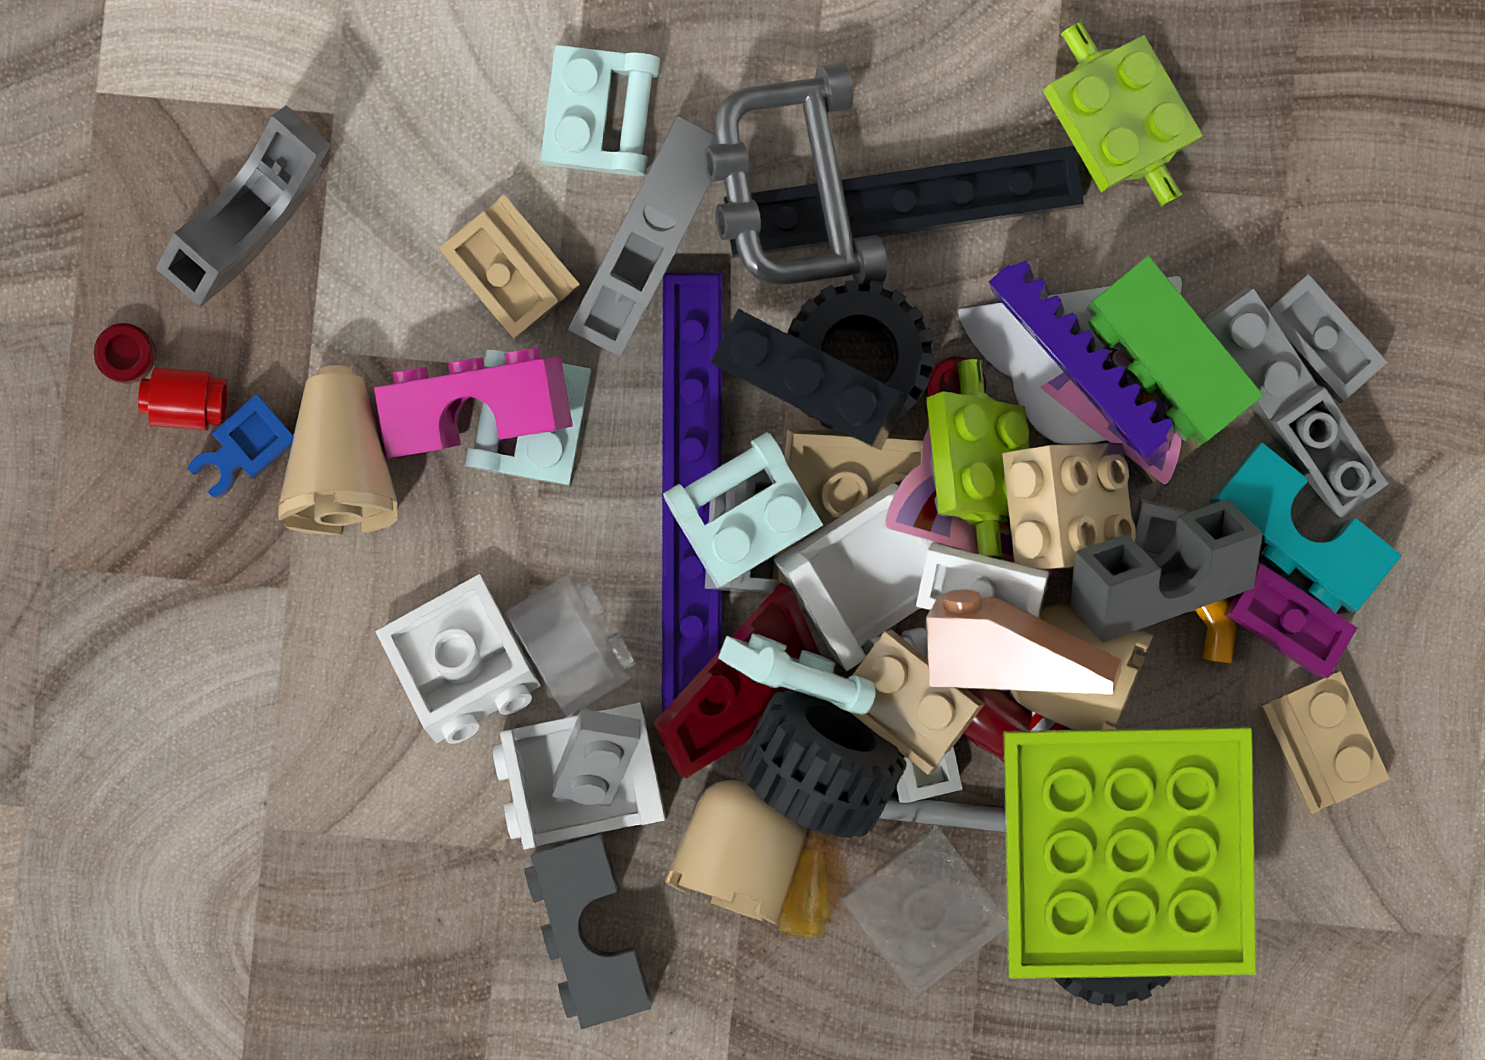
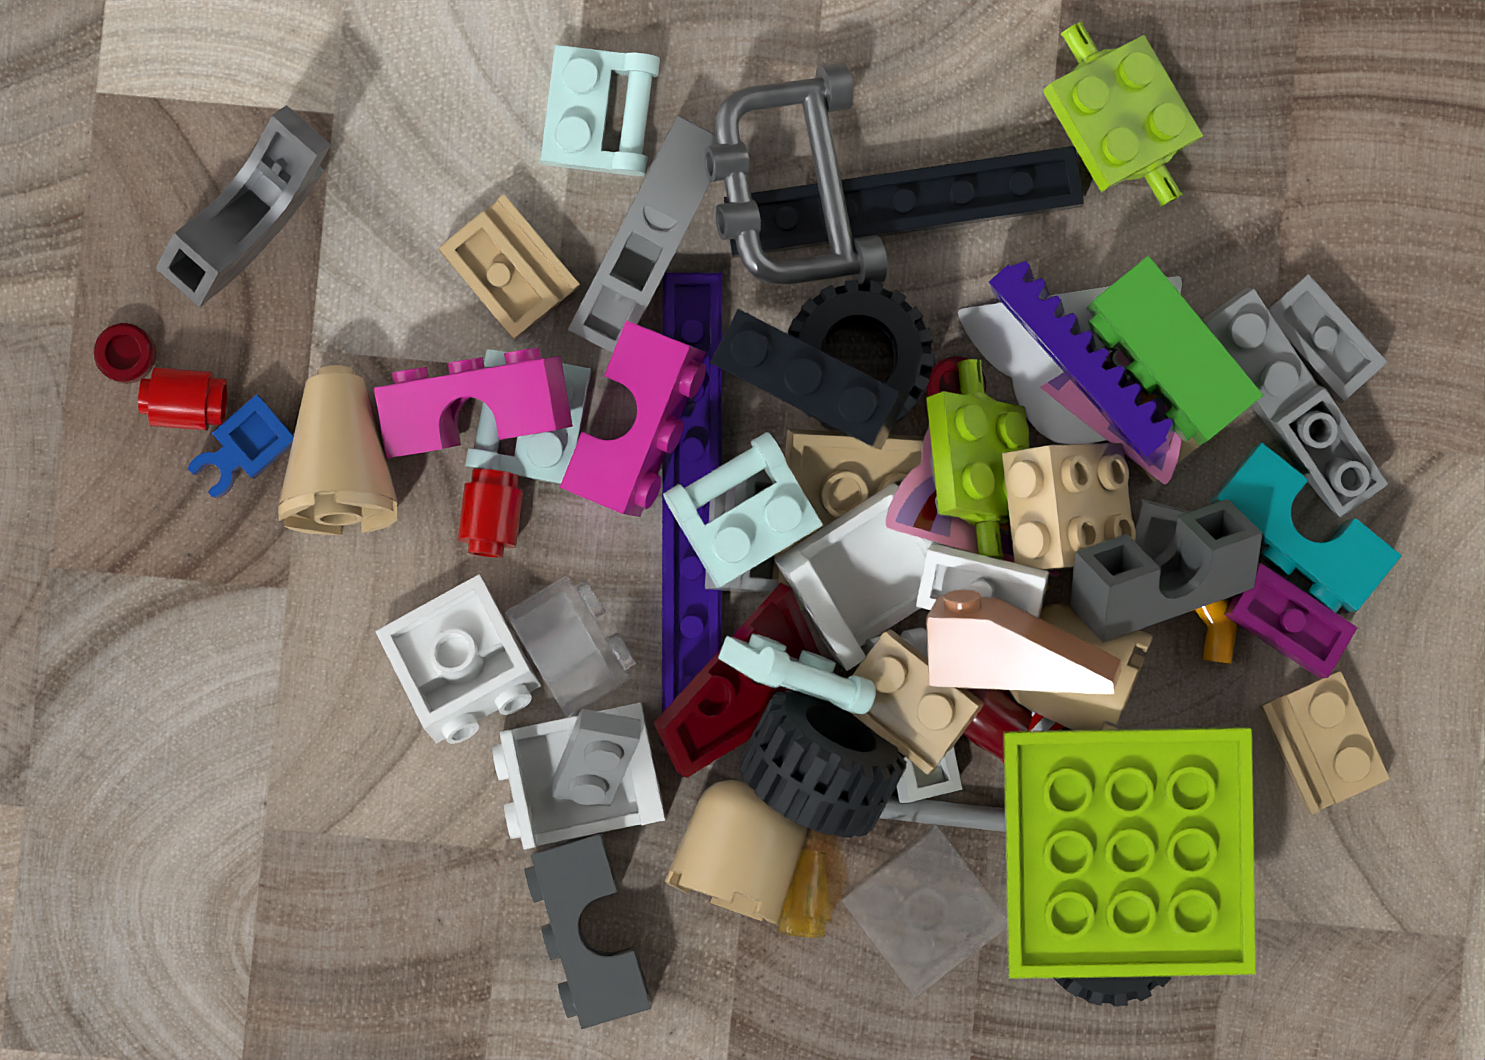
(490, 512): none -> red brick
(661, 378): none -> dark pink arch

